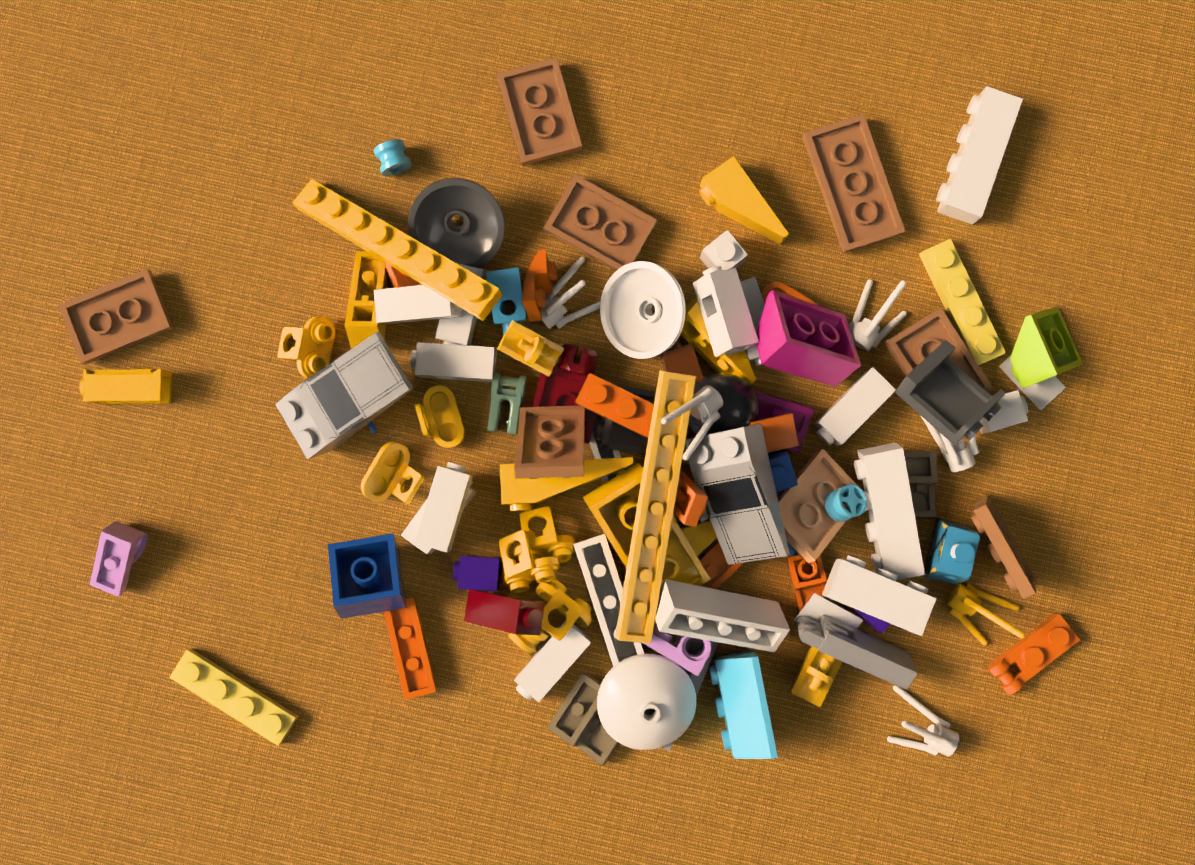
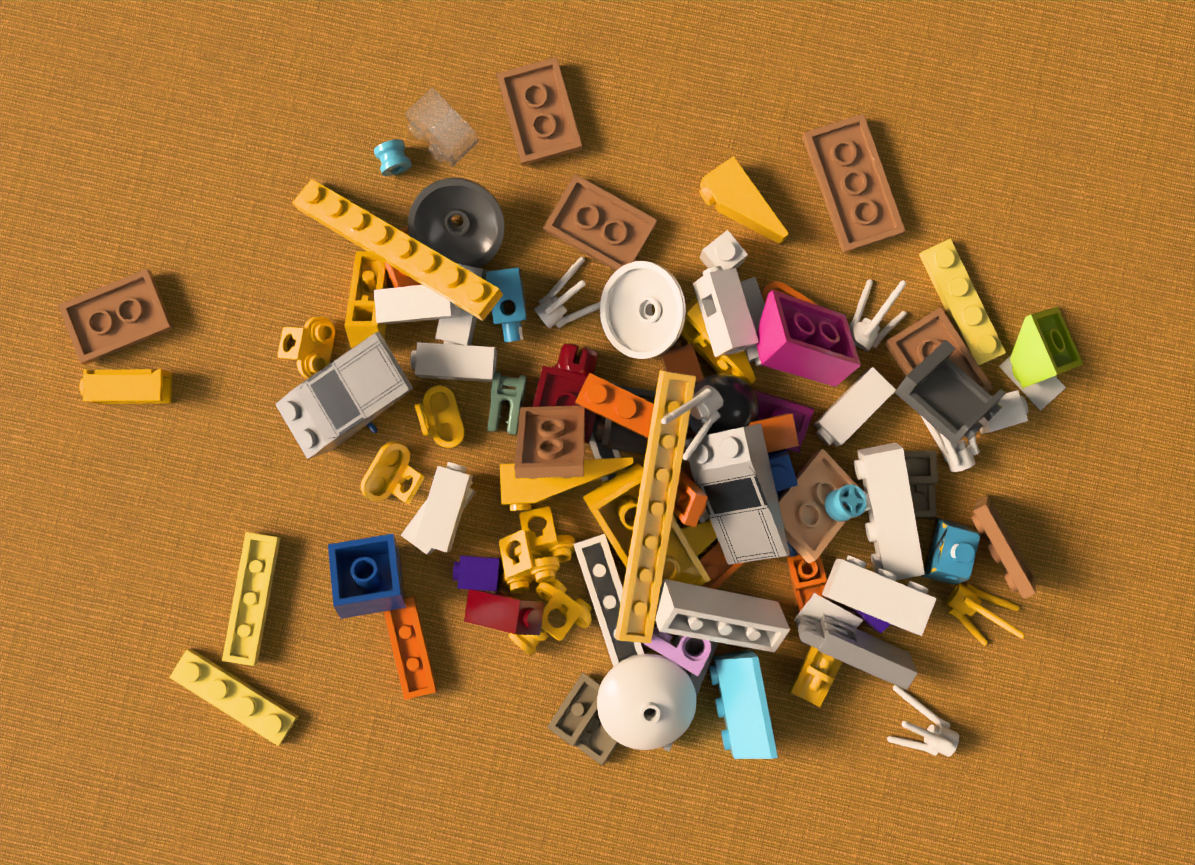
(116, 552): lavender plate -> none
(251, 599): none -> light yellow plate
(441, 127): none -> clear brick
(530, 348): yellow hips -> none
(538, 284): orange slope -> none
(551, 663): white brick -> none
(979, 155): white brick -> none
(1033, 653): orange plate -> none

